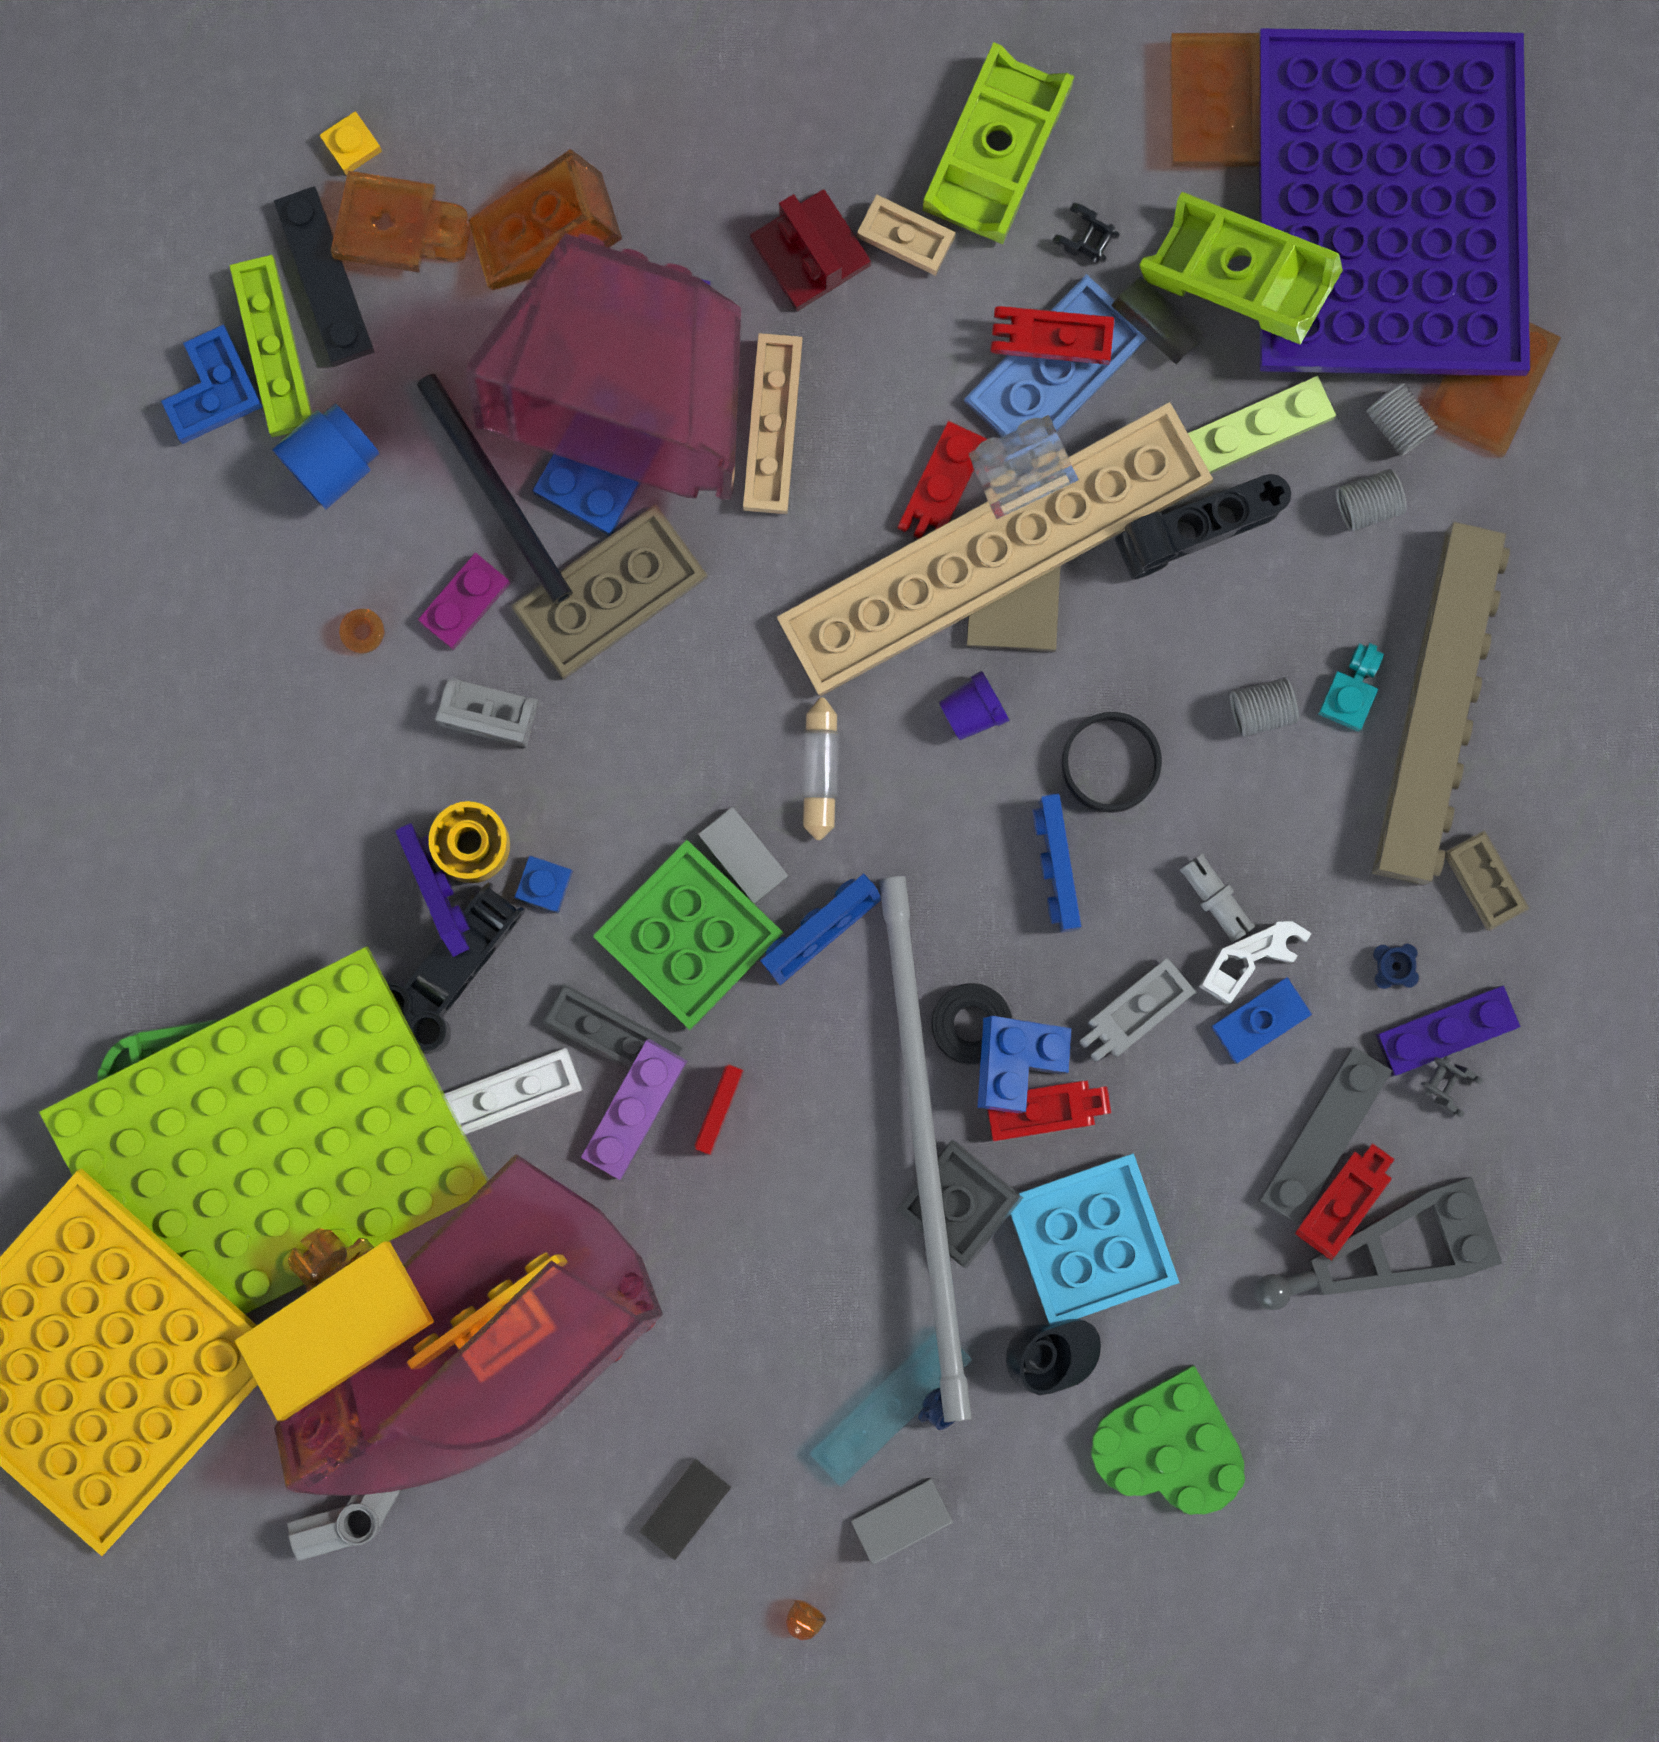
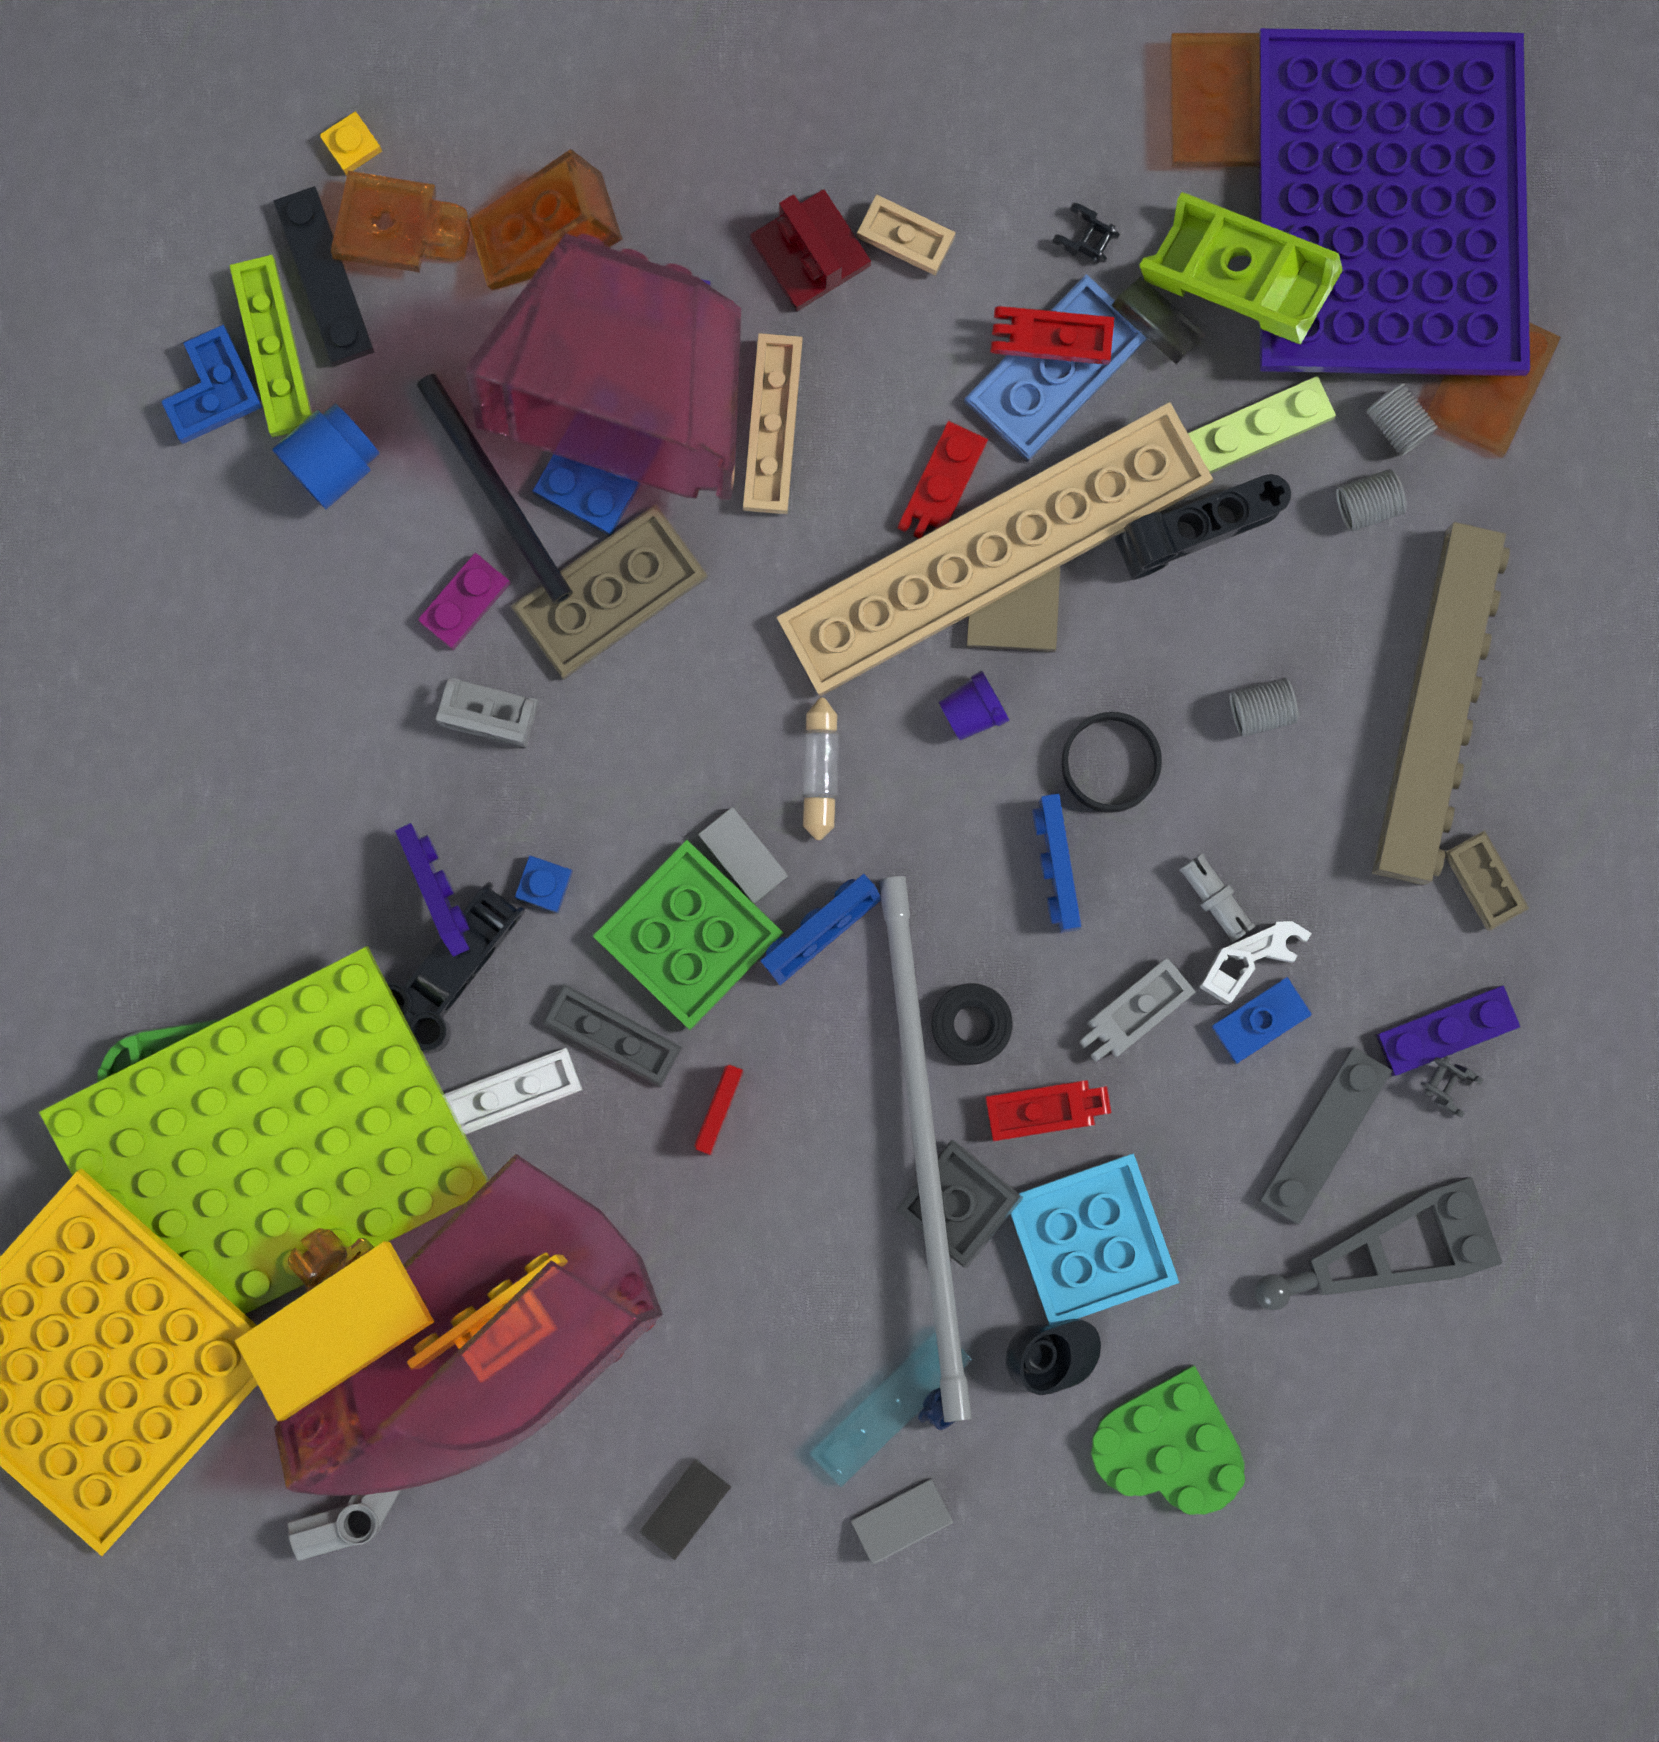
(352, 621): clear orange plate -> none
(460, 819): yellow piece -> none
(634, 1109): medium lavender plate -> none
(804, 1620): clear orange hinge -> none
(983, 185): lime piece -> none
(1009, 1053): blue plate -> none
(1022, 466): clear plate -> none
(1346, 1201): red hinge -> none
(1348, 697): teal plate -> none
(1405, 957): dark blue plate -> none

